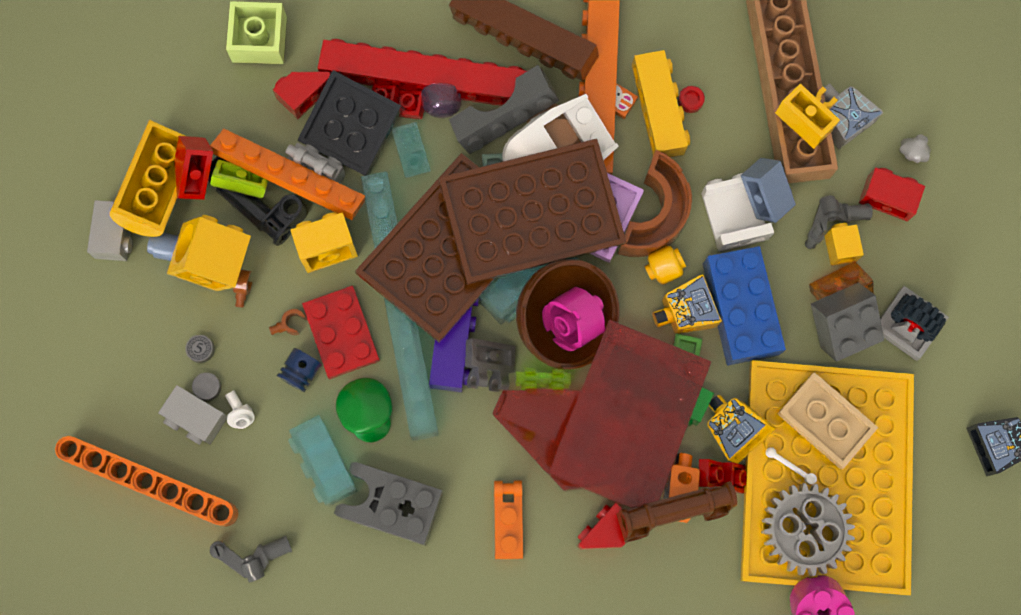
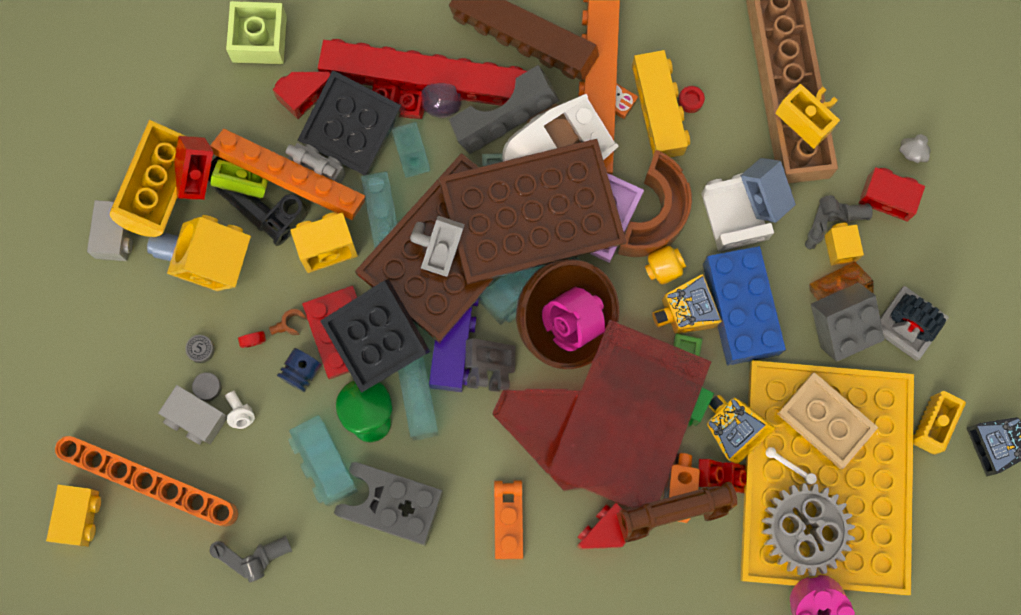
(74, 515): none -> yellow brick
(242, 287): dark orange piece -> none
(252, 339): none -> red tile
(375, 335): none -> black plate
(441, 244): none -> light grey plate
(531, 379): clear neon green plate -> none
(854, 112): torso -> none
(938, 422): none -> yellow brick

